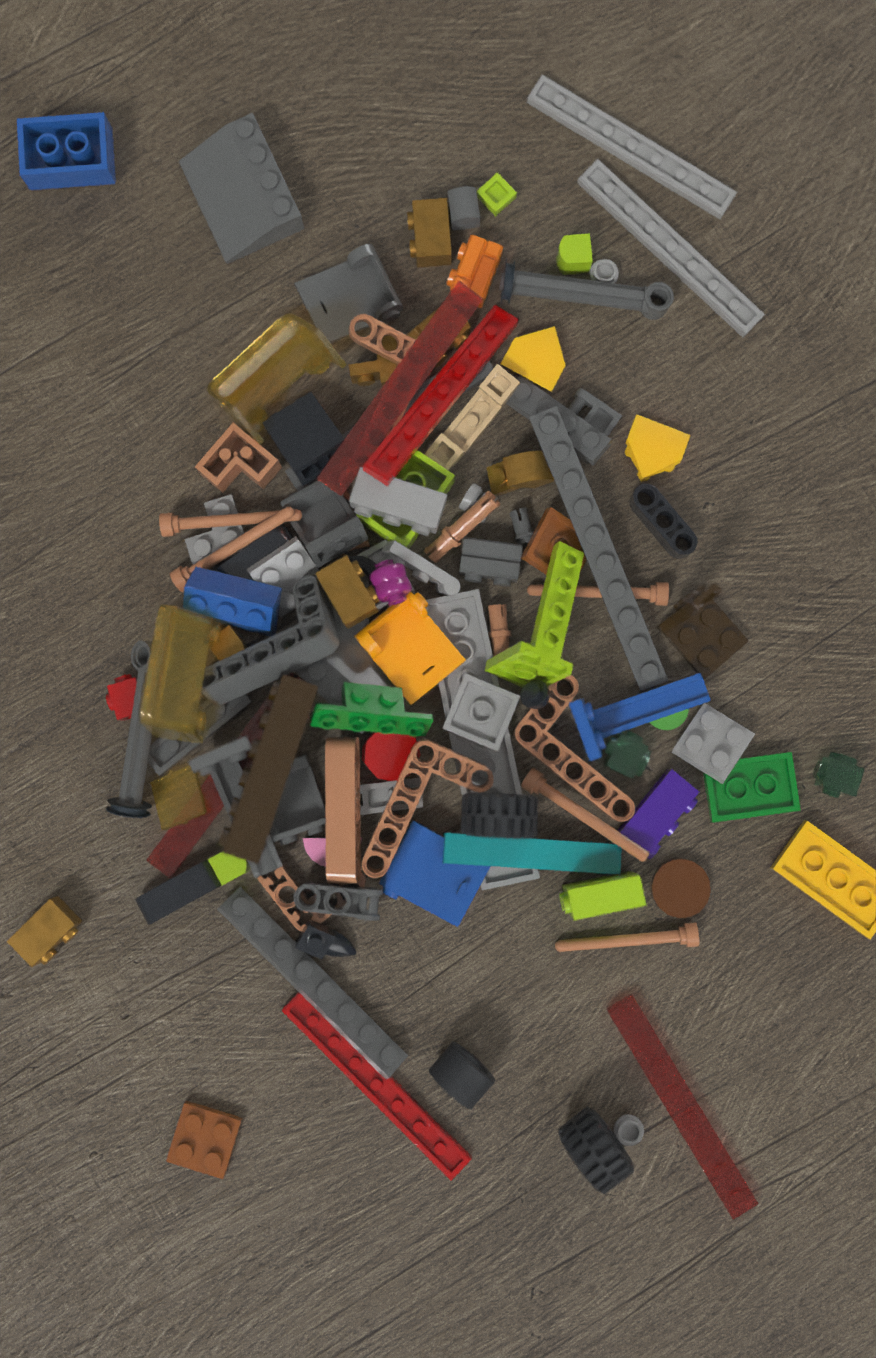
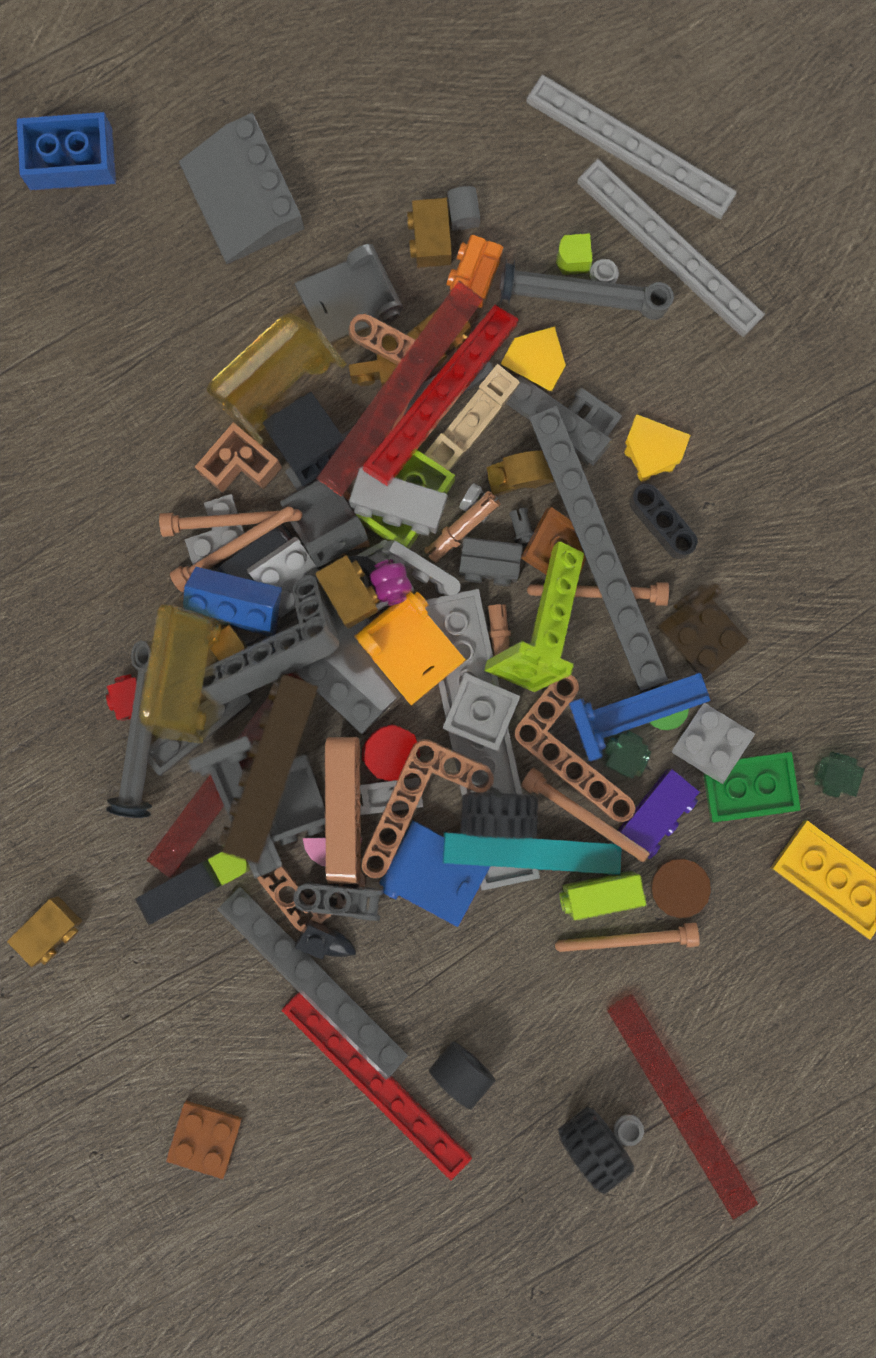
(178, 797): clear yellow piece -> none
(371, 710): green bracket -> none
(496, 194): lime plate -> none
(535, 694): black plate -> none

